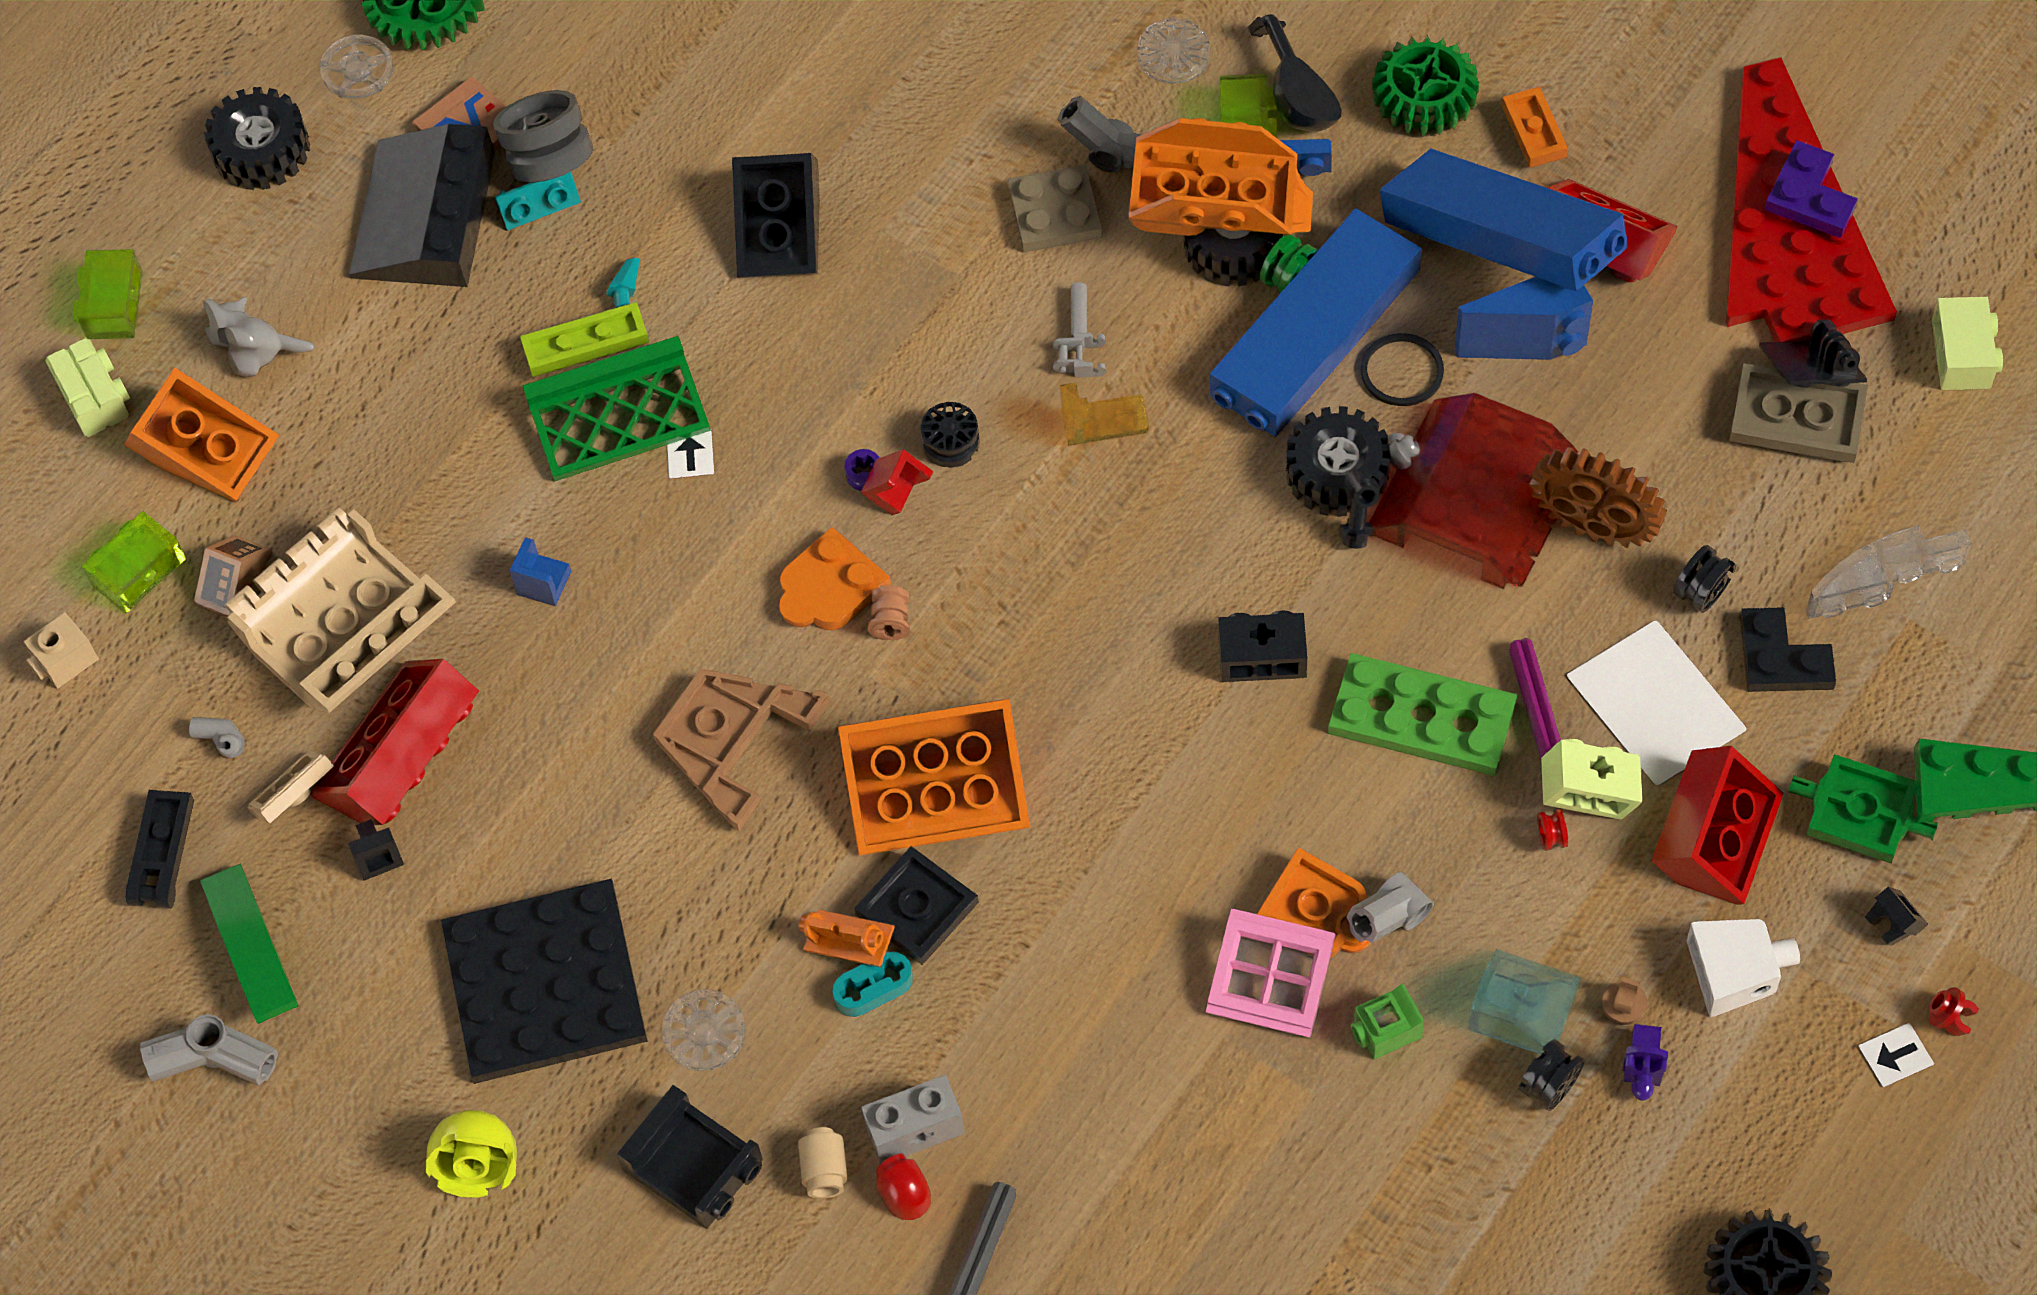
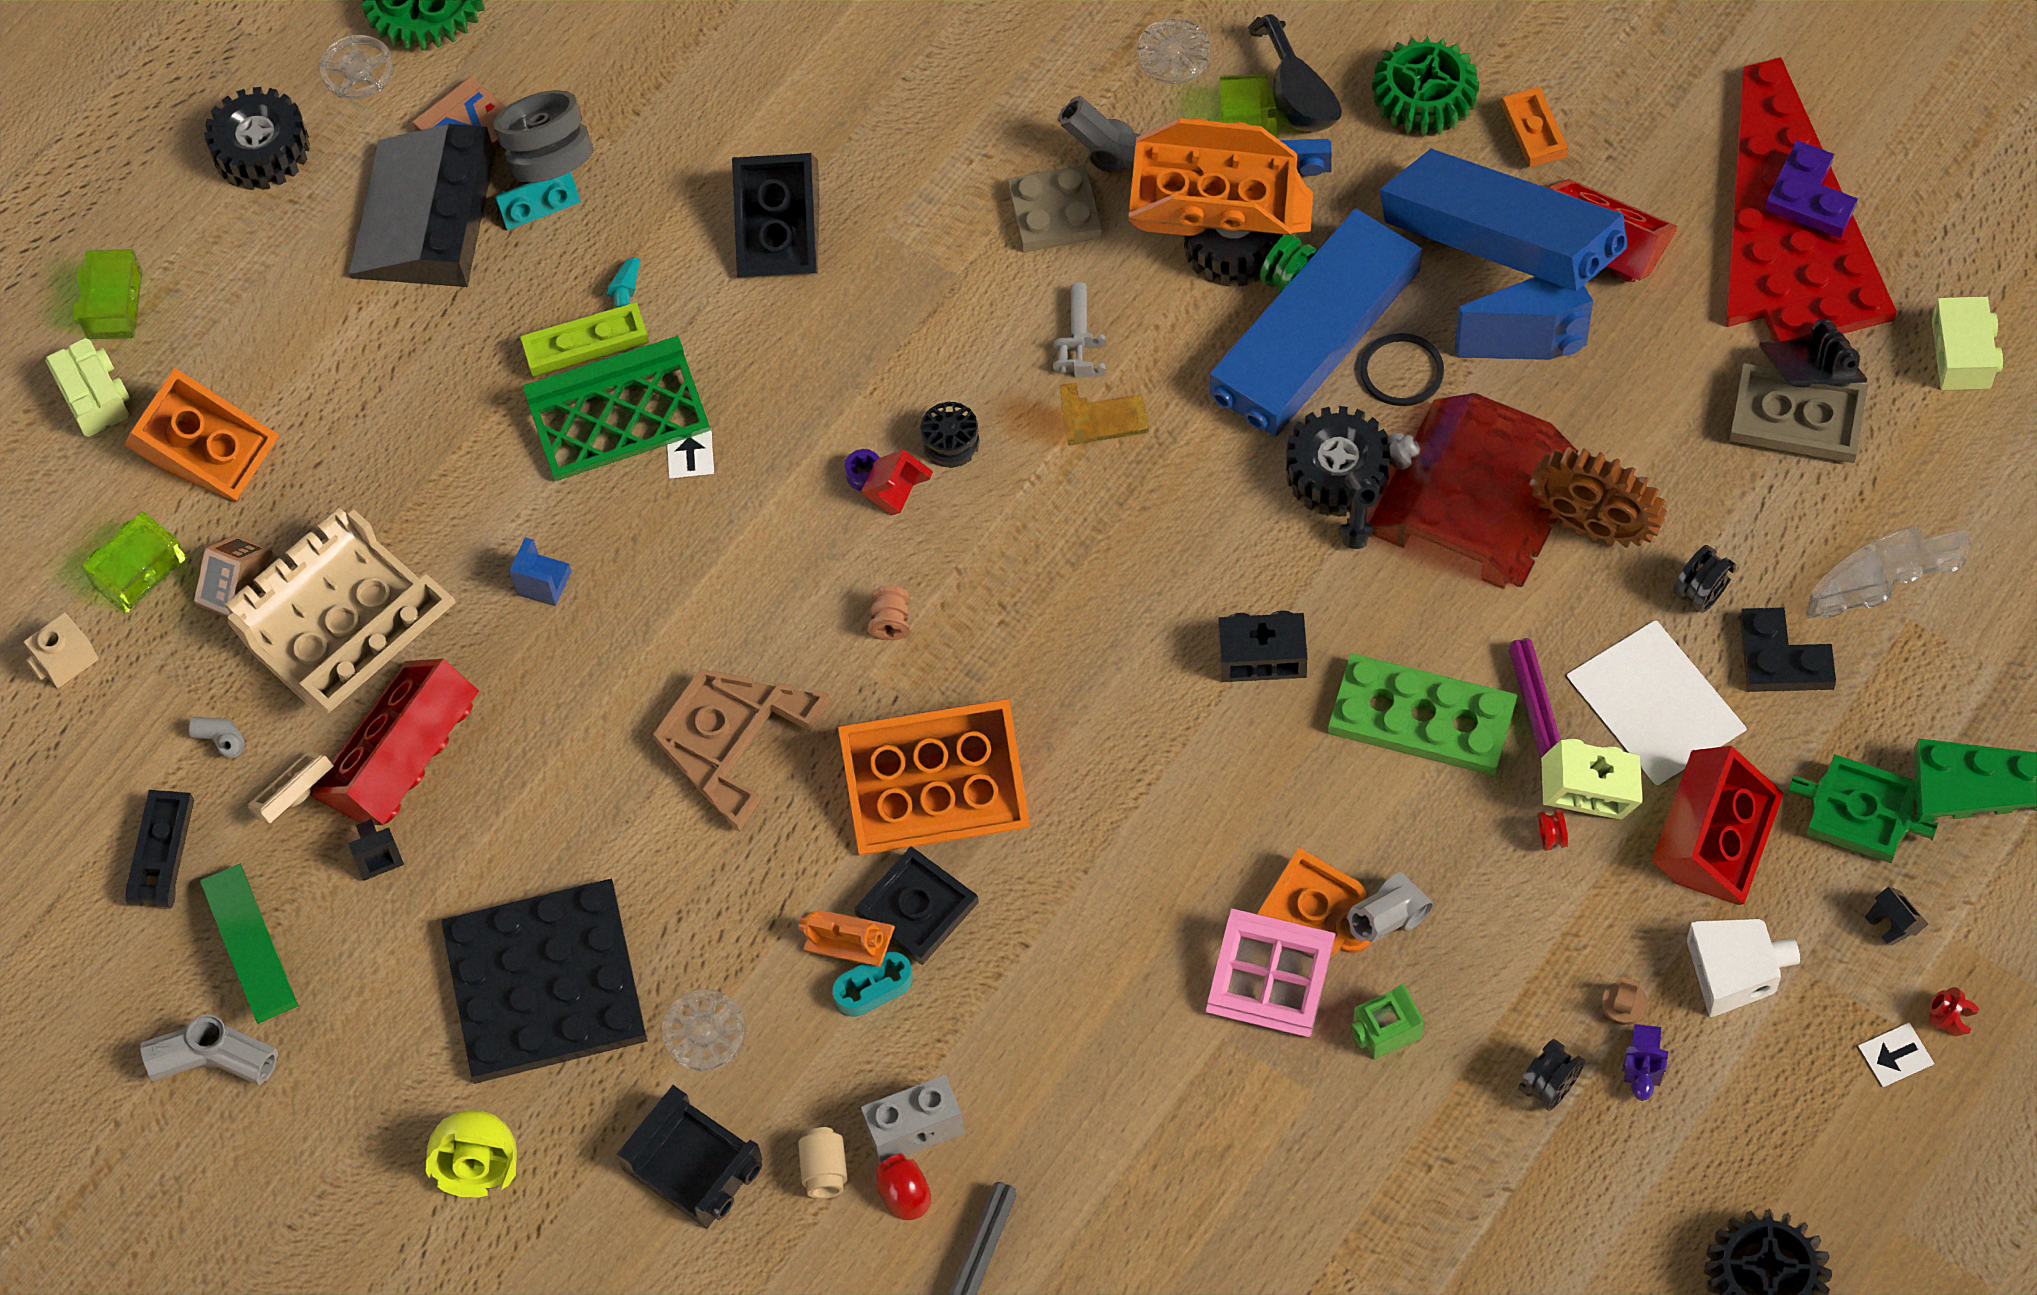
(249, 339): light grey animal -> none
(828, 583): orange plate -> none
(1522, 1002): clear light blue slope -> none

